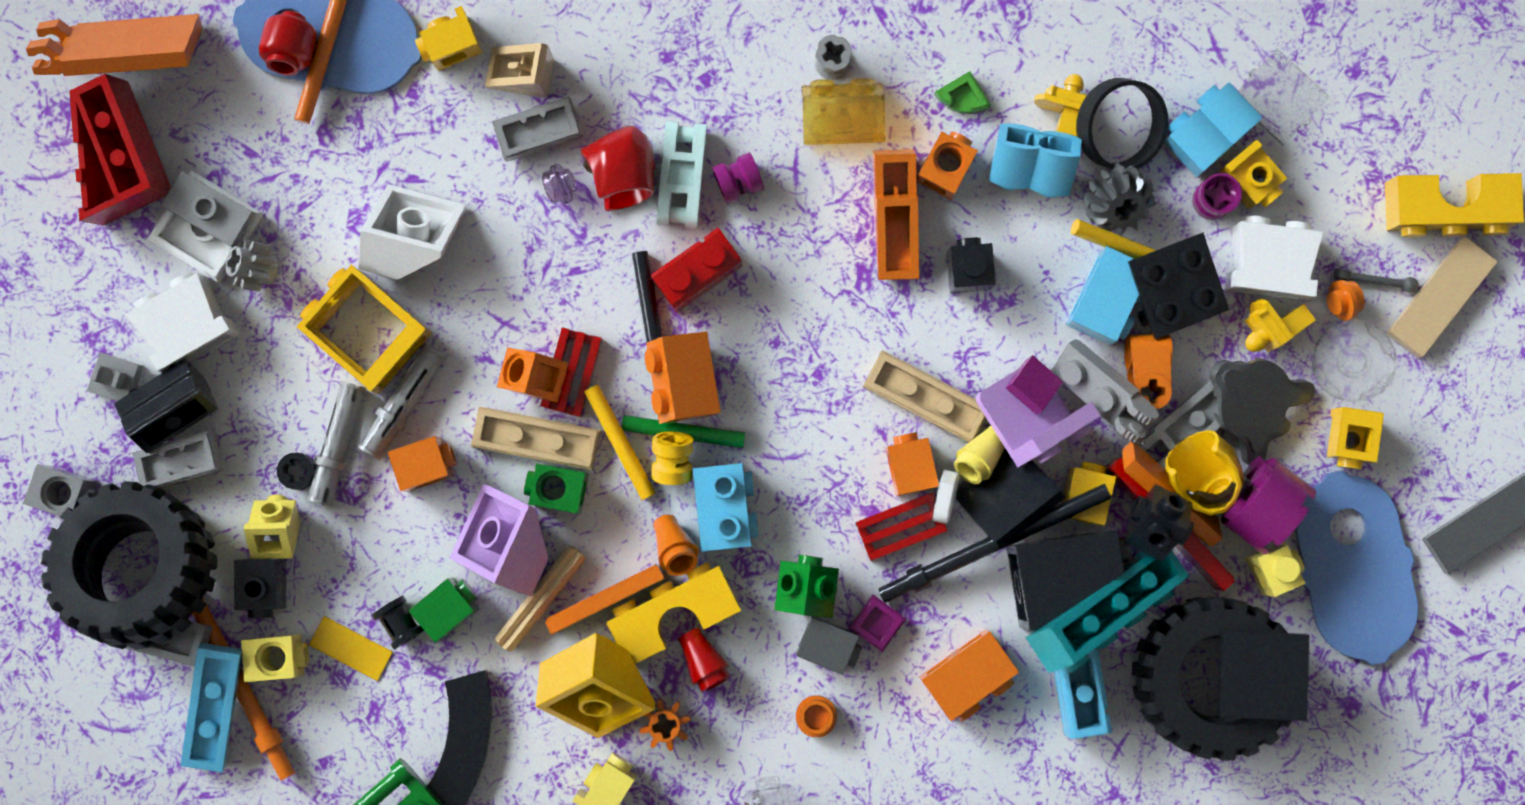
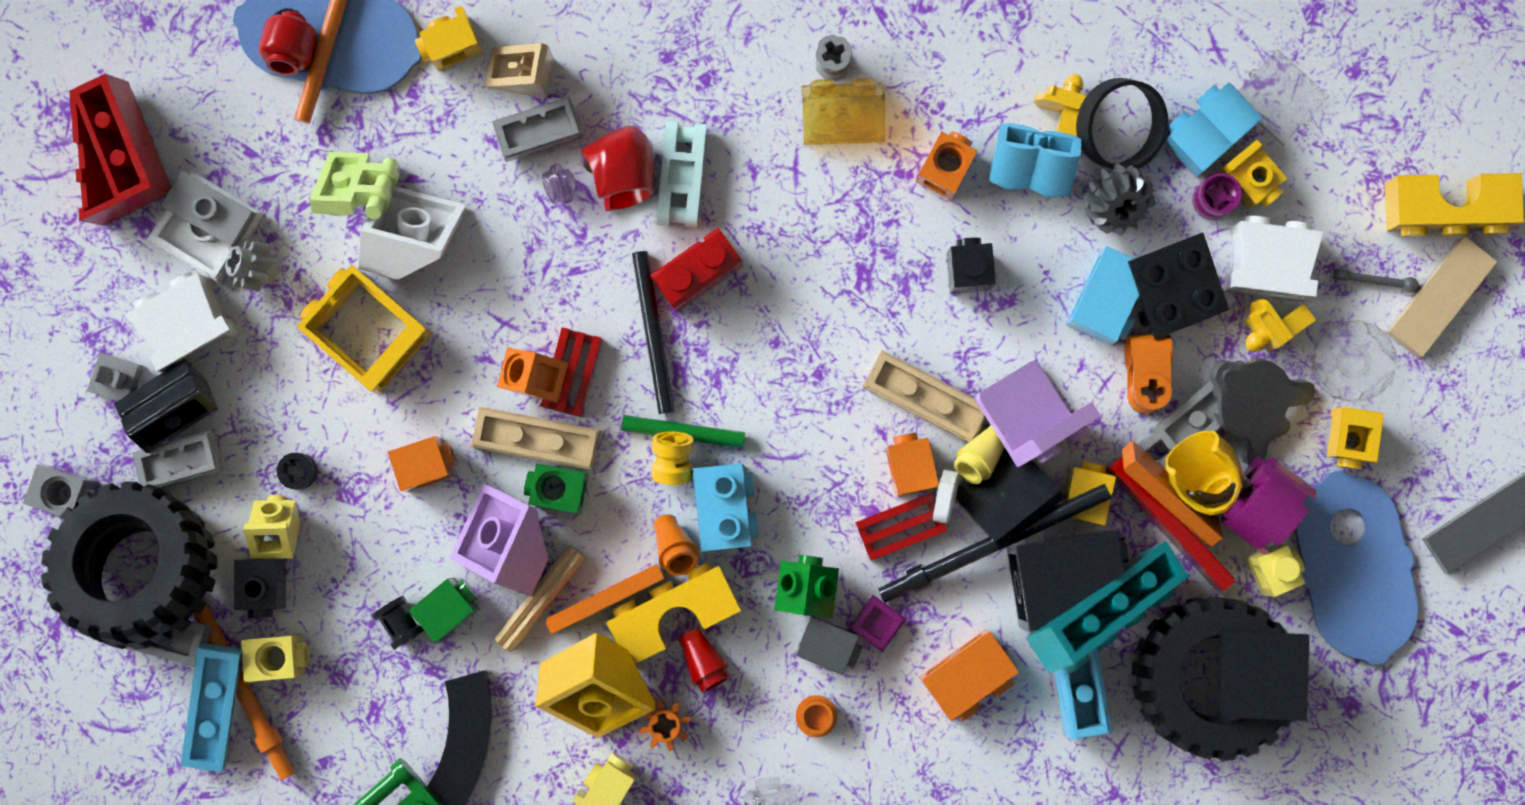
(115, 45): orange tile -> none
(336, 444): light grey pin -> none
(343, 185): none -> yellowish green plate
(350, 648): yellow sticker -> none
(401, 402): light grey pin -> none
(619, 442): yellow bar -> none
(682, 377): orange brick -> none
(738, 178): magenta wheel -> none
(896, 214): orange slope -> none
(963, 95): bright green tile -> none
(1034, 385): magenta tile -> none
(1106, 238): yellow bar -> none
(1107, 389): light grey hinge -> none
(1159, 522): black brick -> none
(1345, 299): orange plate -> none

